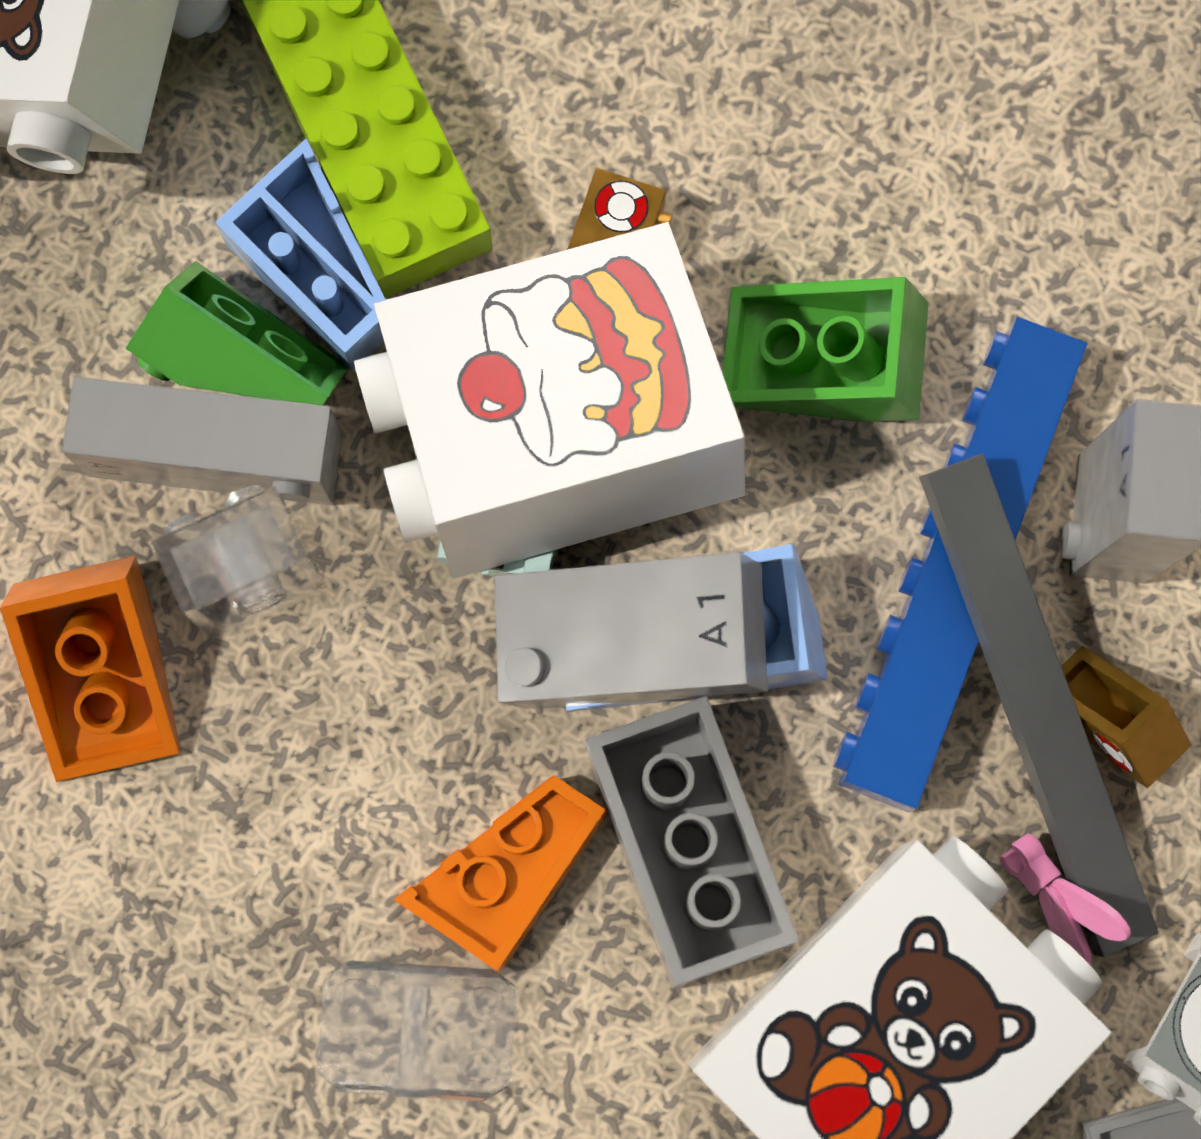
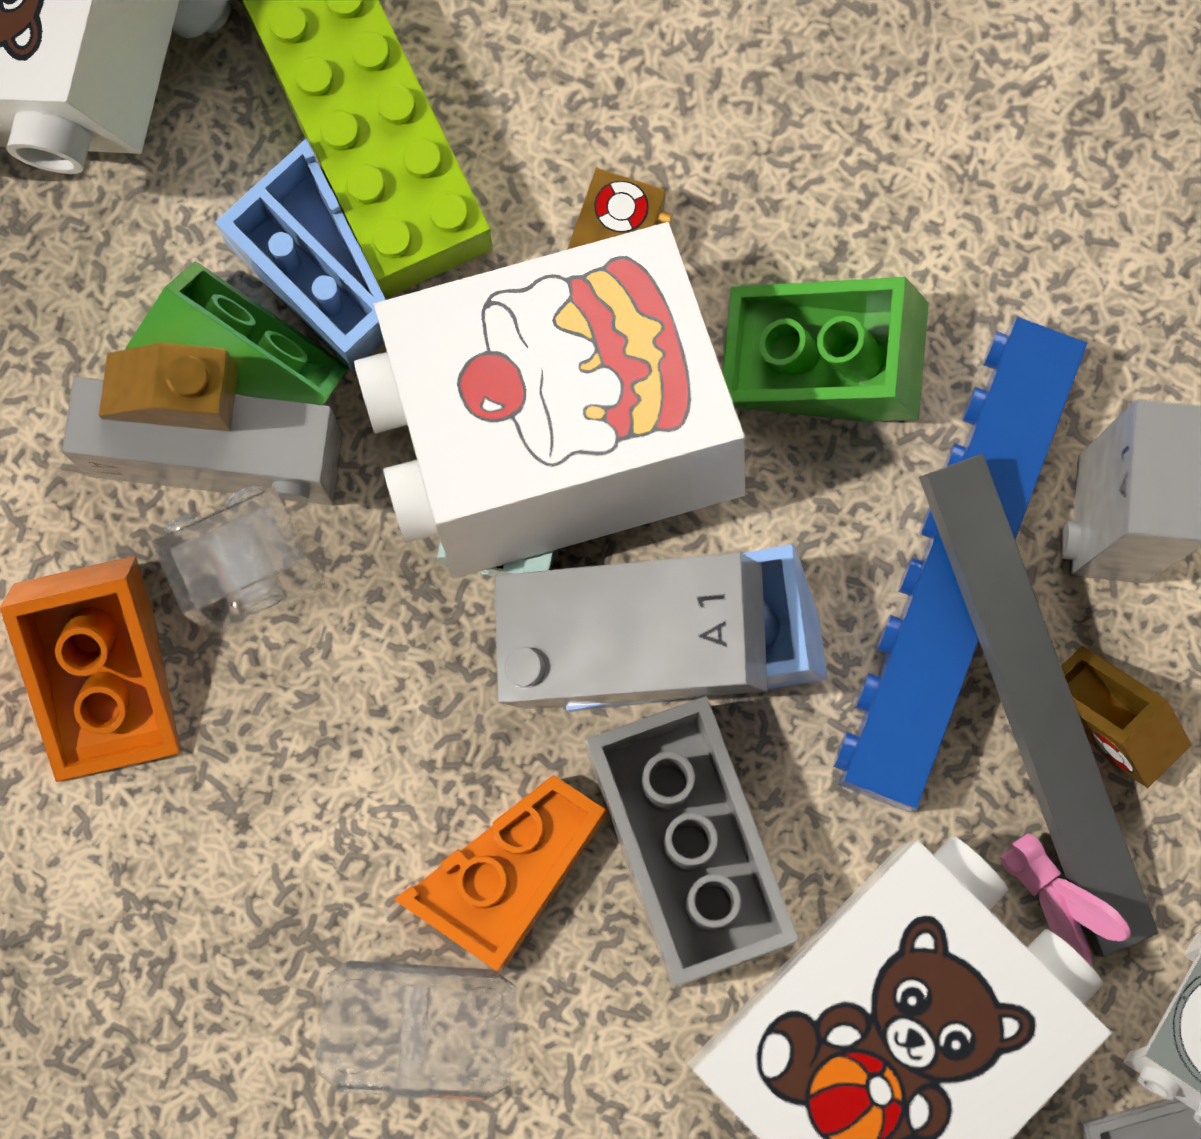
(170, 386): none -> pearl gold slope

